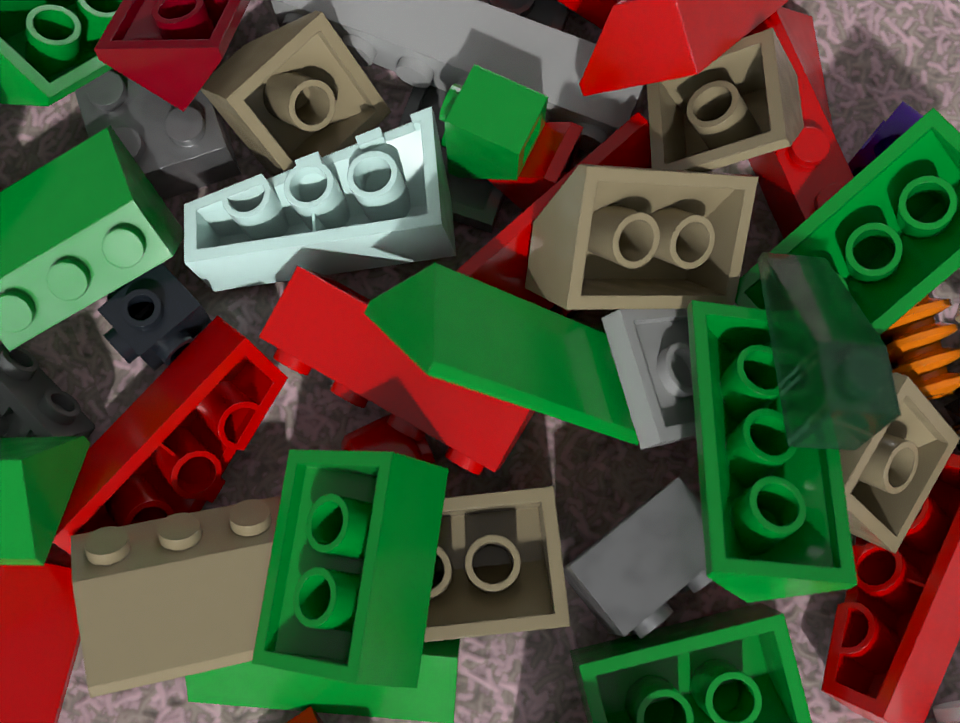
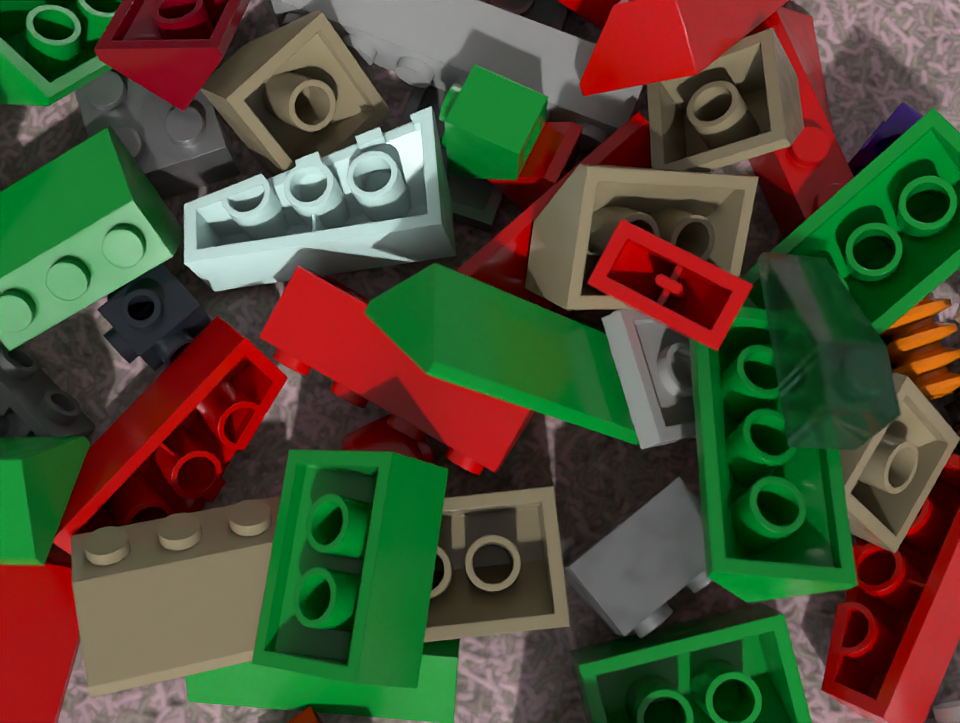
(669, 285): none -> red slope

